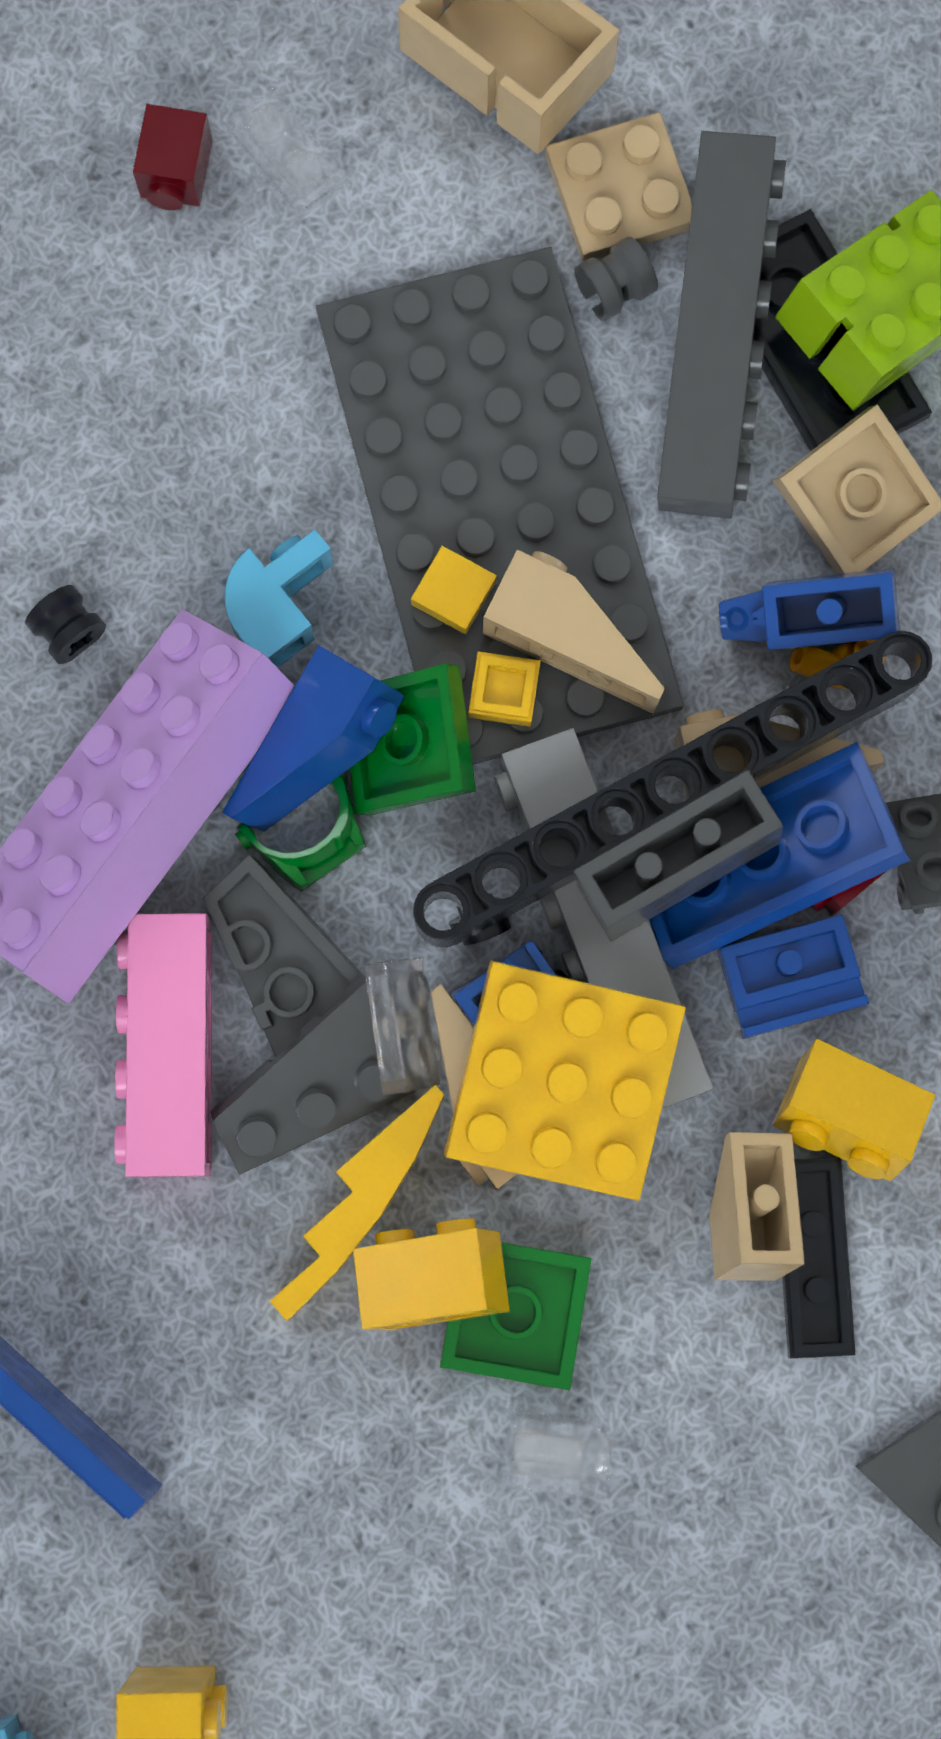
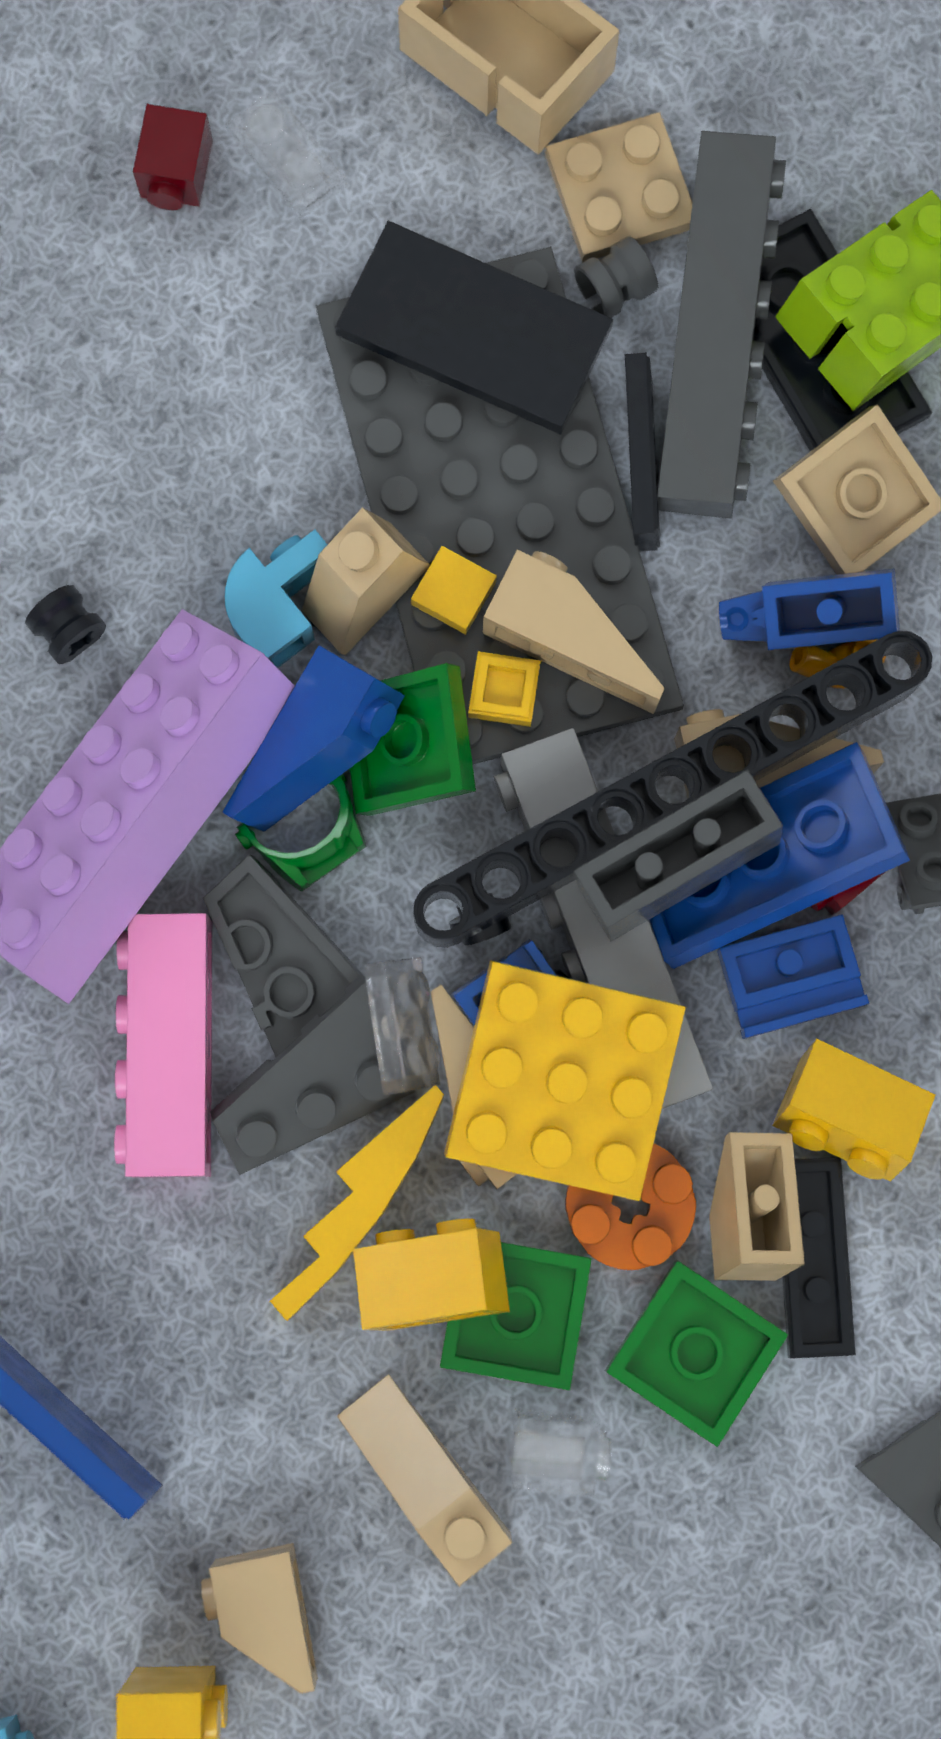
(263, 1612): none -> tan slope
(360, 579): none -> tan slope
(425, 1480): none -> tan slope
(474, 327): none -> black tile
(642, 451): none -> black tile
(647, 1238): none -> orange plate
(696, 1353): none -> green plate

